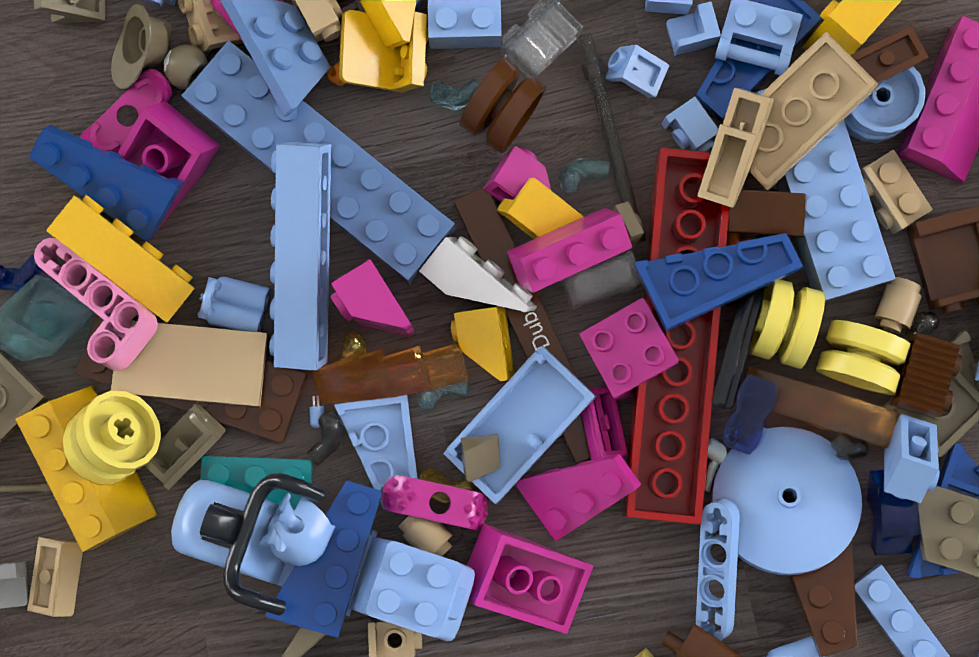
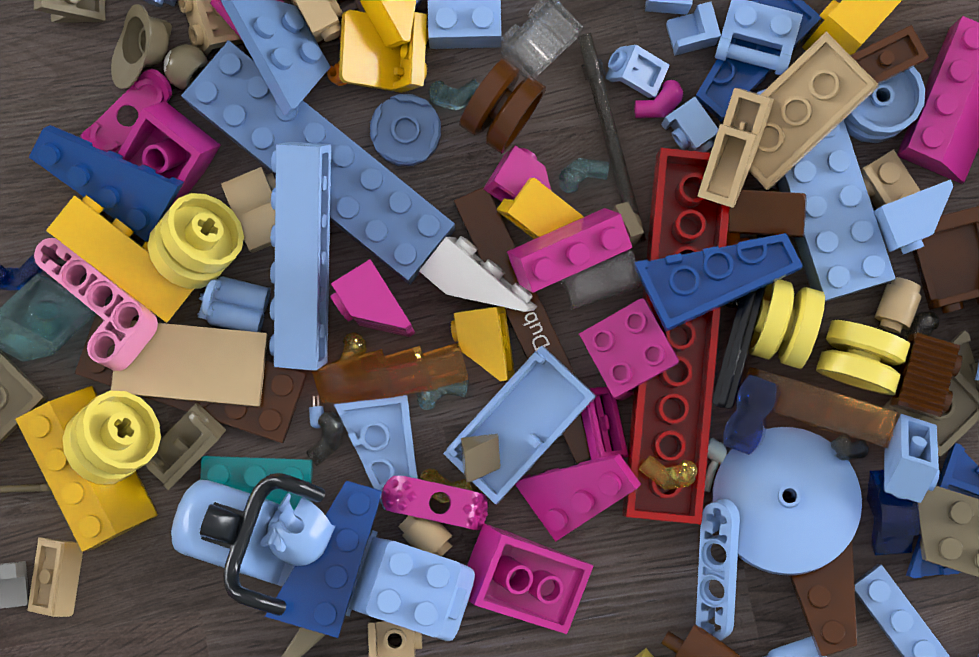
(195, 241): none -> light yellow wheel
(251, 202): none -> tan brick
(405, 130): none -> medium blue tile
(663, 104): none -> dark pink arm
(669, 477): none -> clear yellow arm
(912, 217): none -> light blue slope

